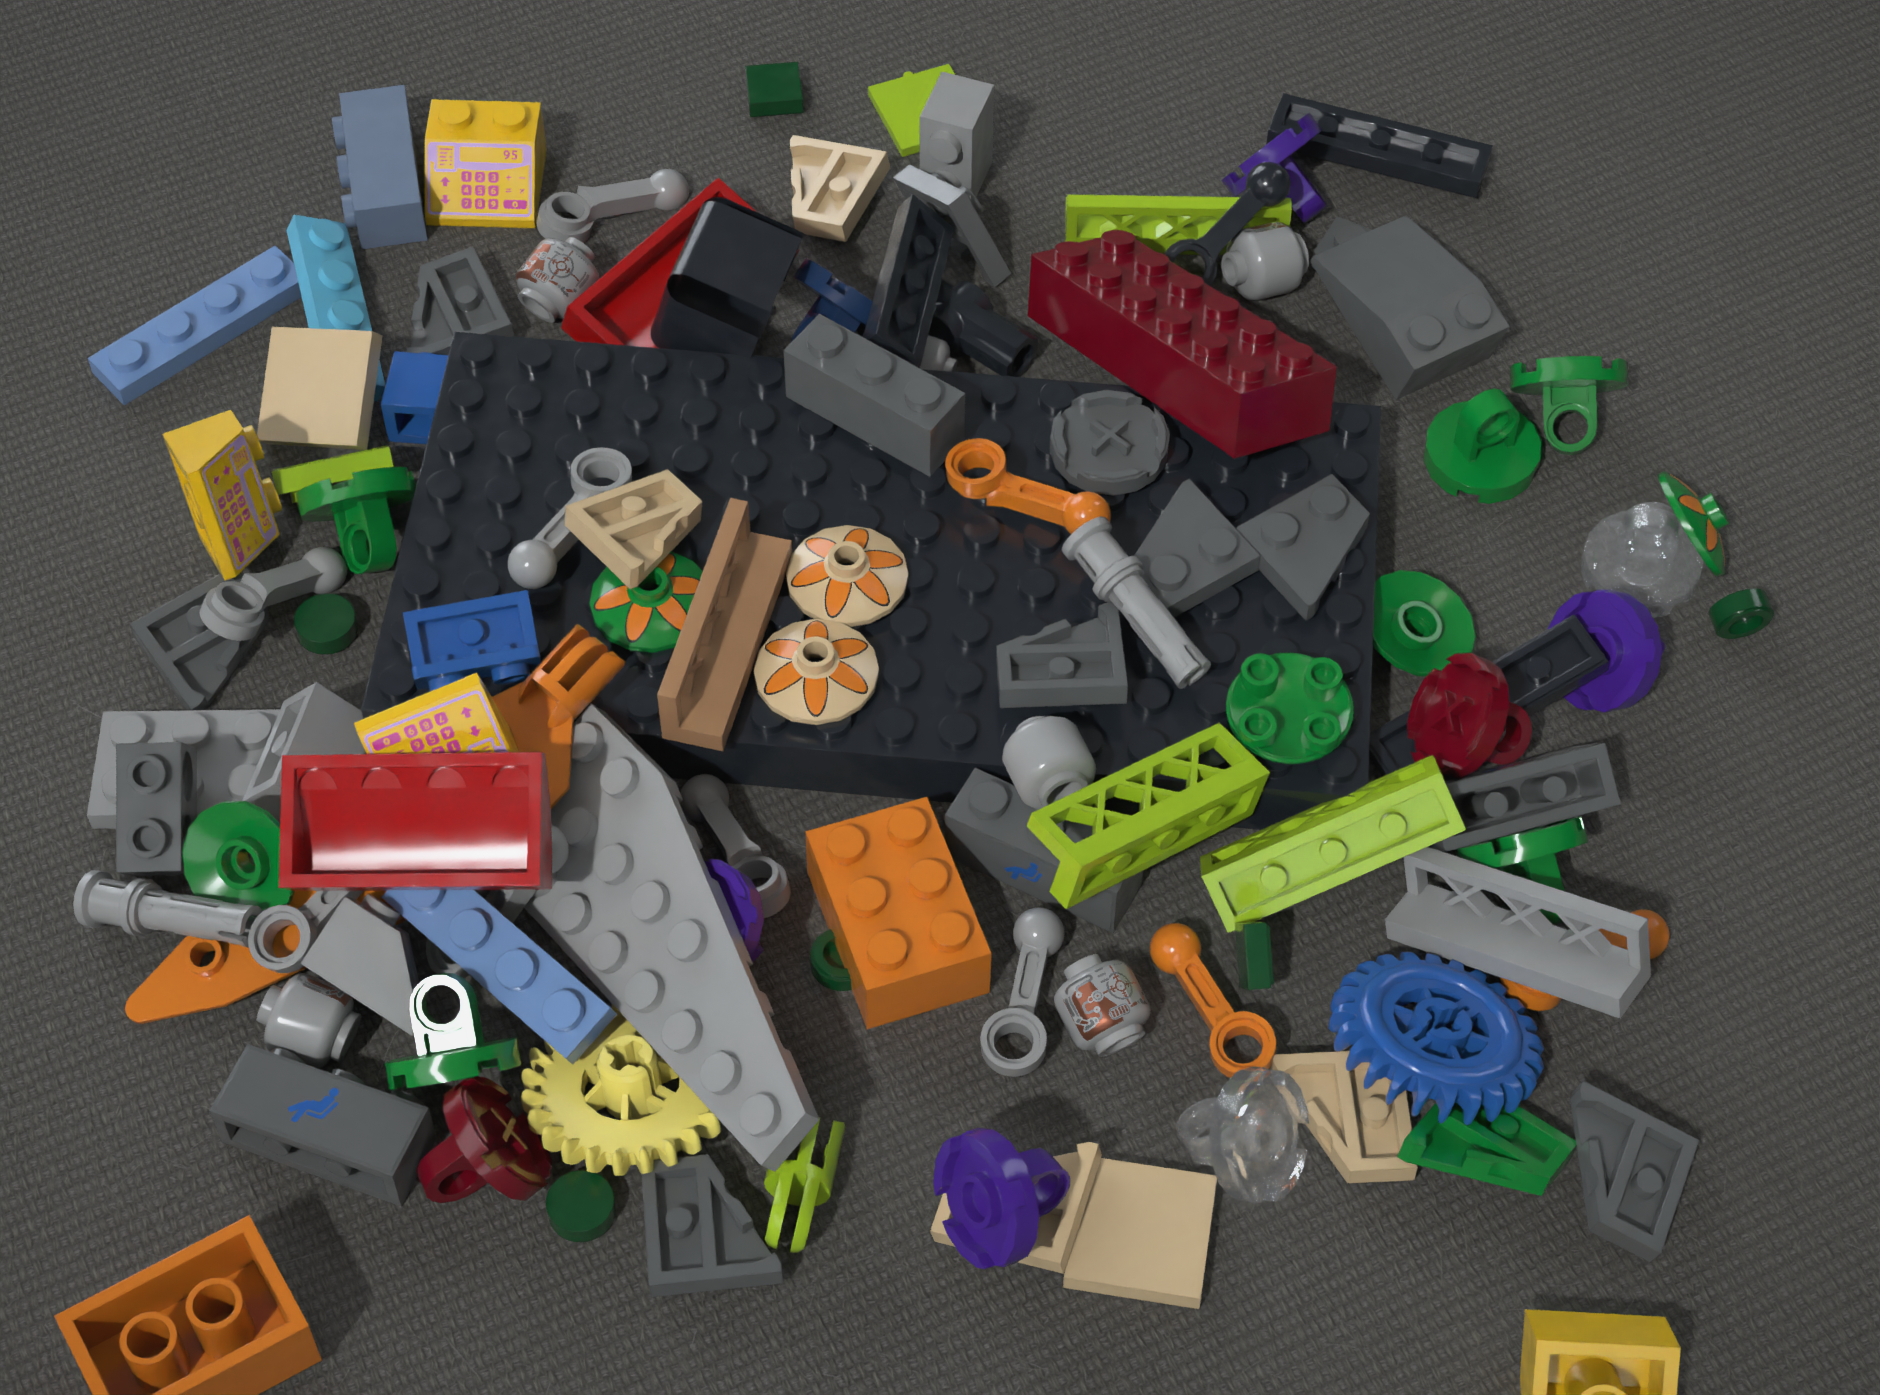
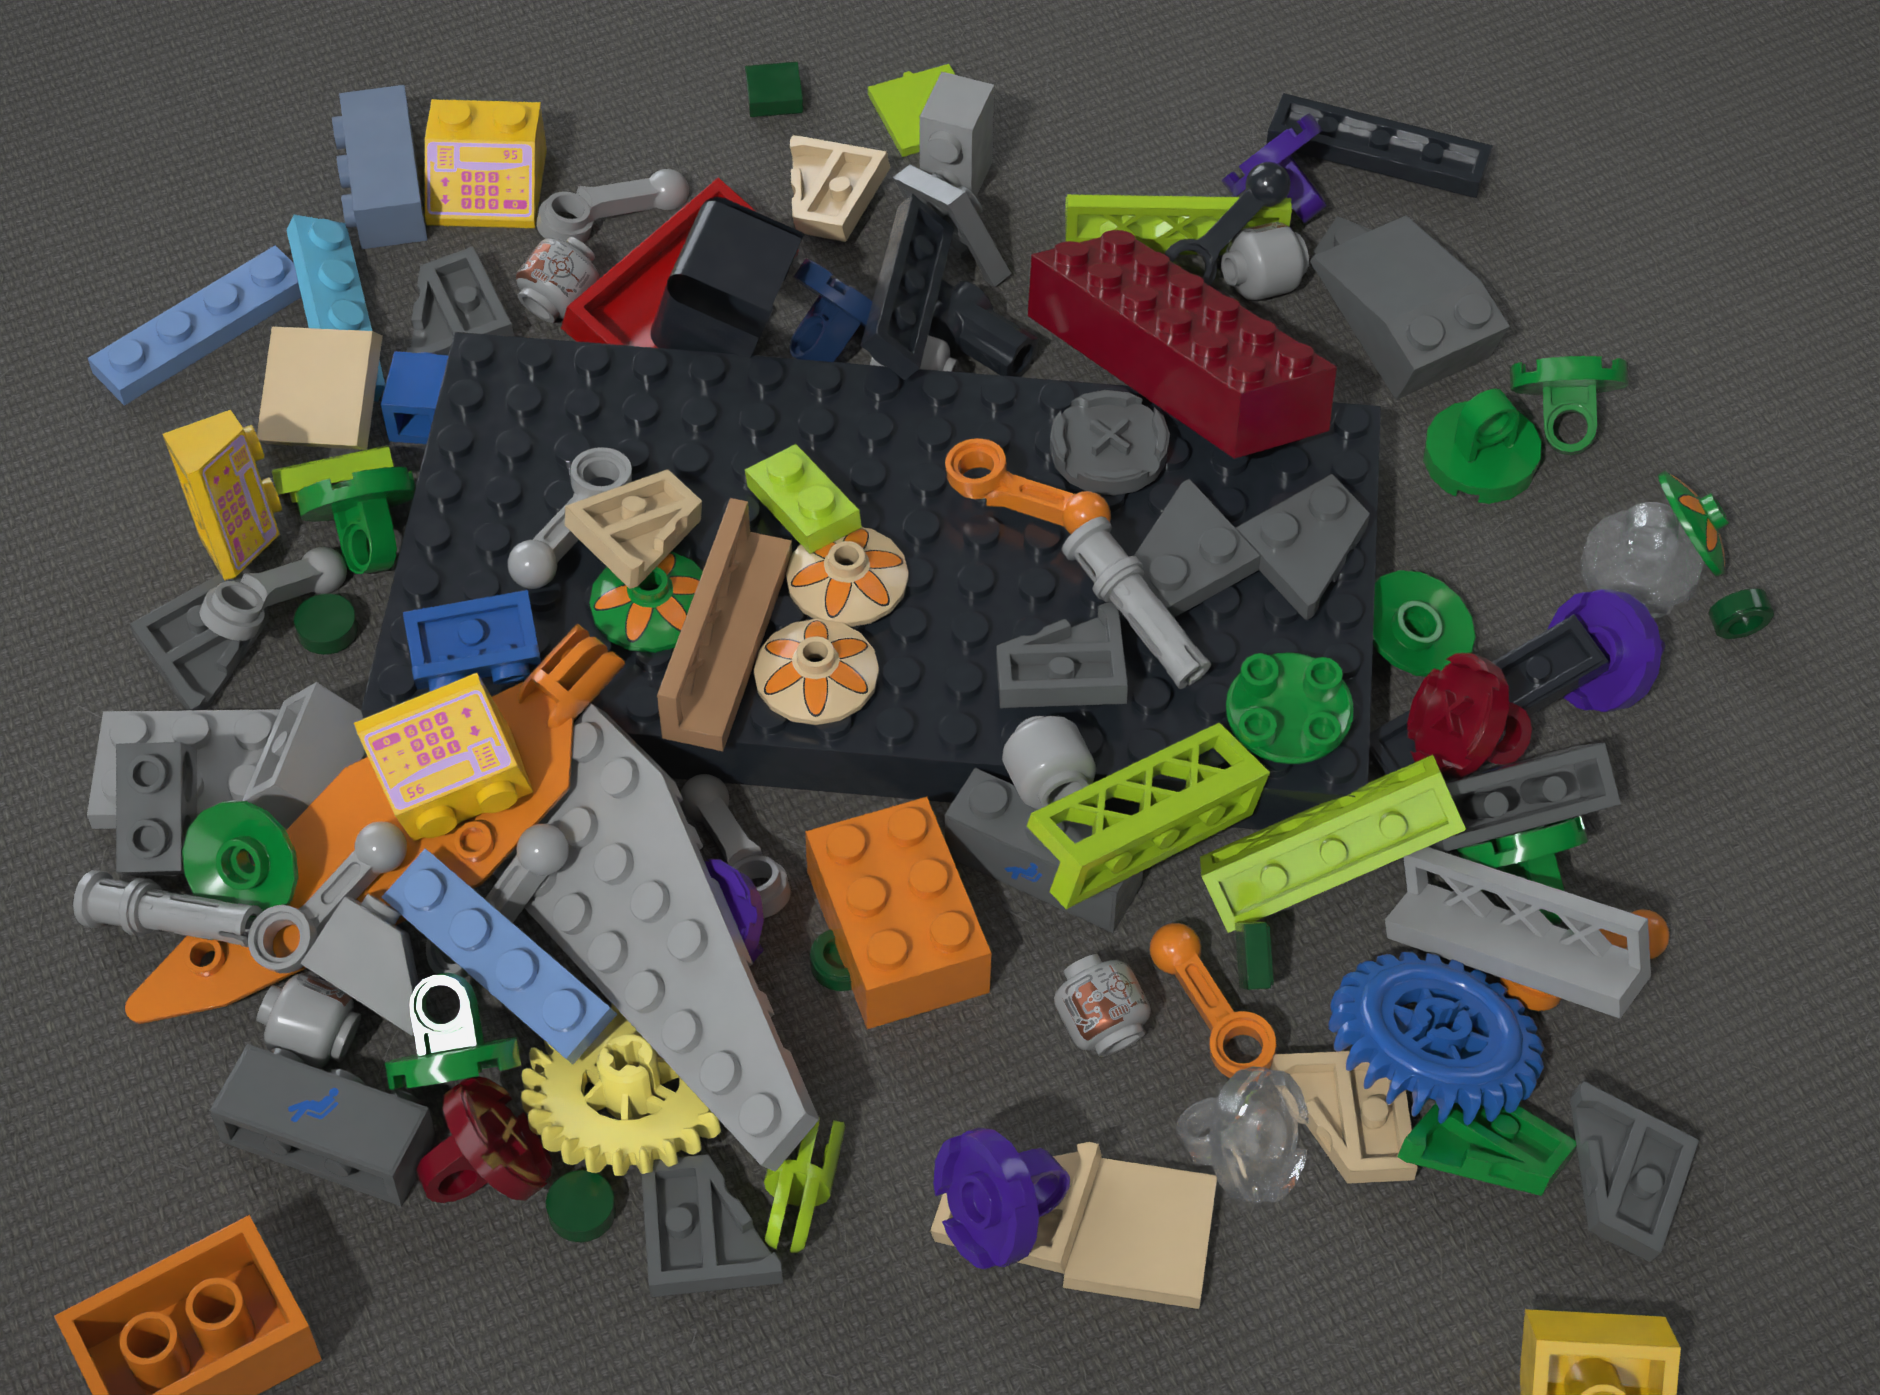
(415, 822): red slope -> none
(803, 498): none -> lime plate
(874, 394): dark grey brick -> none
(1038, 936): light grey piece -> none

